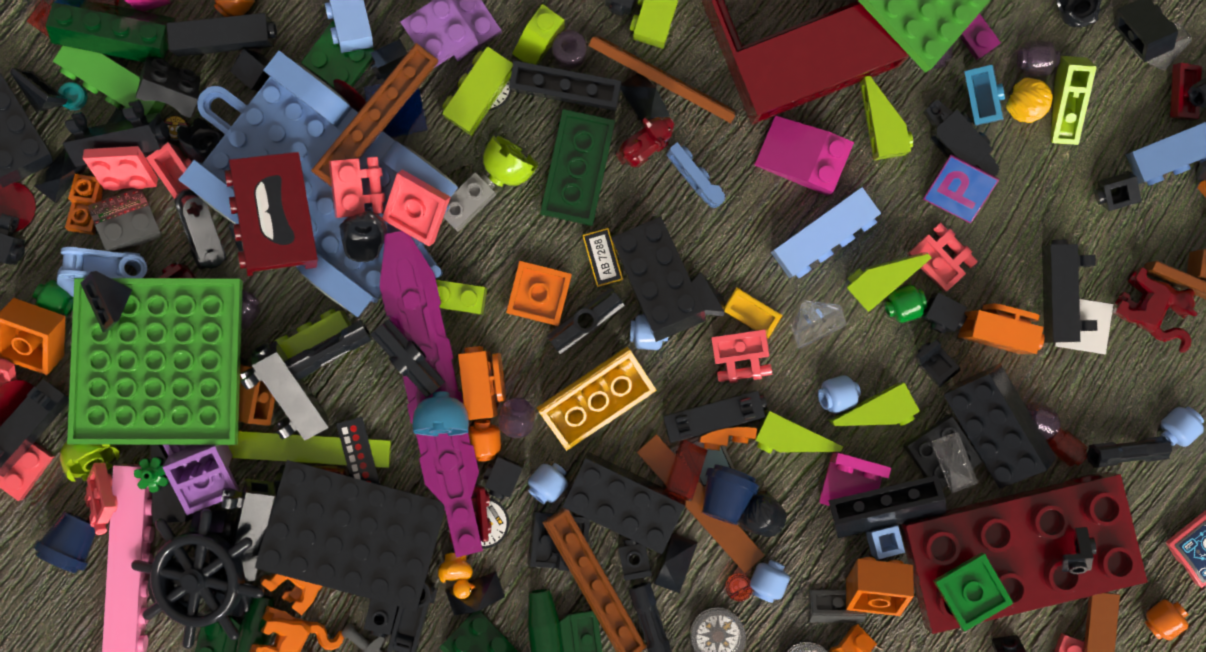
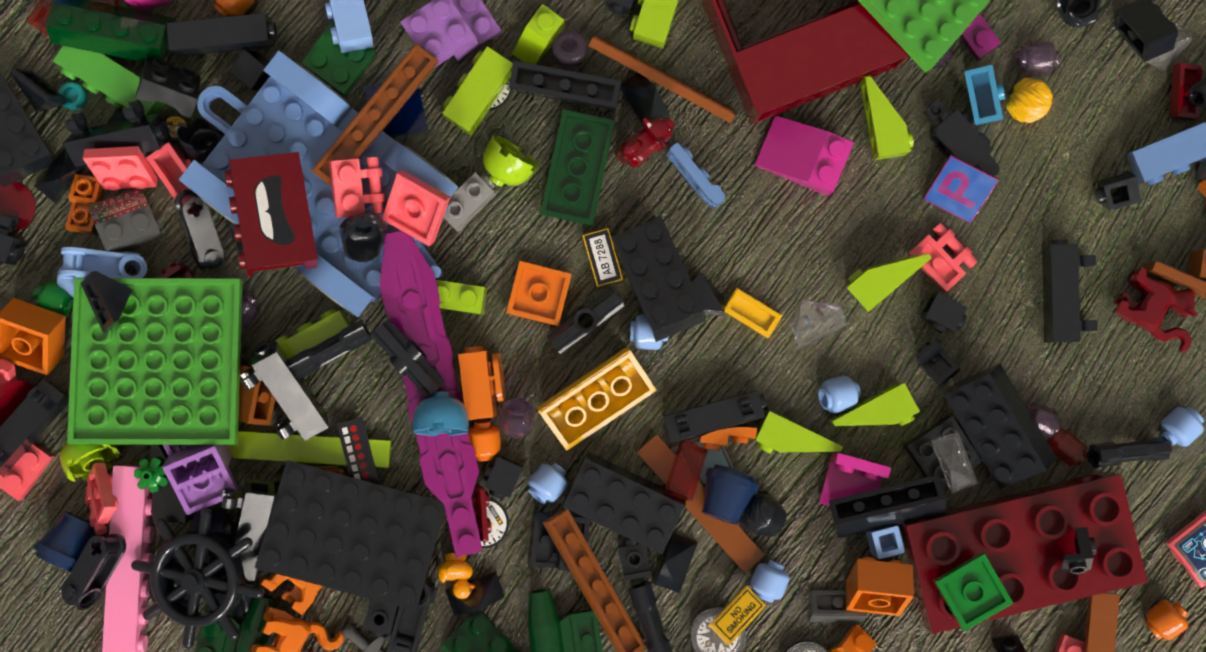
(93, 570): none -> black piece
(350, 94): dark red sticker -> none
(387, 59): black brick -> none
(737, 615): none -> yellow tile
(738, 587): clear red tile -> none
(741, 347): coral plate -> none
(825, 233): light blue brick -> none
(906, 304): green head -> none
(1003, 329): orange brick -> none
(1071, 98): lime slope -> none
(1093, 340): white sticker -> none

